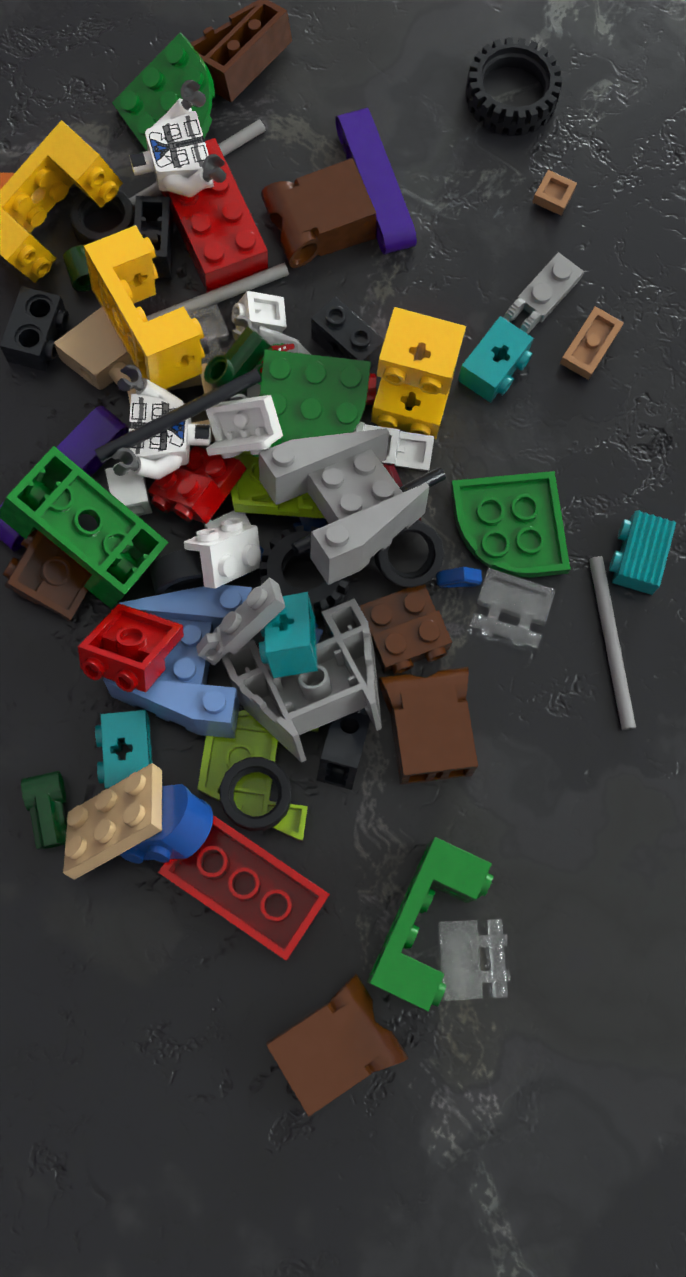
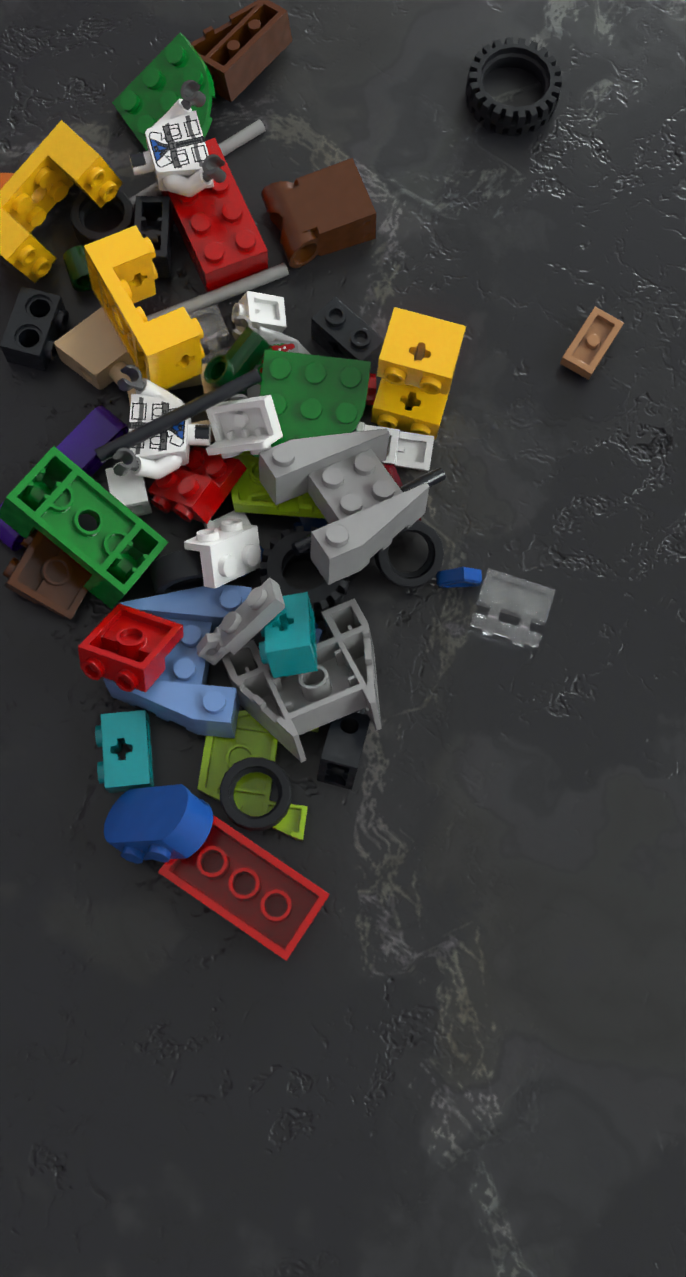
(45, 799): dark green piece -> none
(113, 821): tan plate -> none
(335, 1047): reddish brown piece -> none
(363, 144): dark purple beam -> none
(406, 629): reddish brown plate -> none
(431, 725): reddish brown piece -> none
(448, 871): green plate -> none
(461, 959): clear plate -> none
(501, 343): teal brick -> none
(513, 523): green plate -> none
(545, 291): light grey hinge -> none
(554, 192): medium nougat plate -> none
(612, 643): light grey piece -> none
(642, 552): teal brick -> none

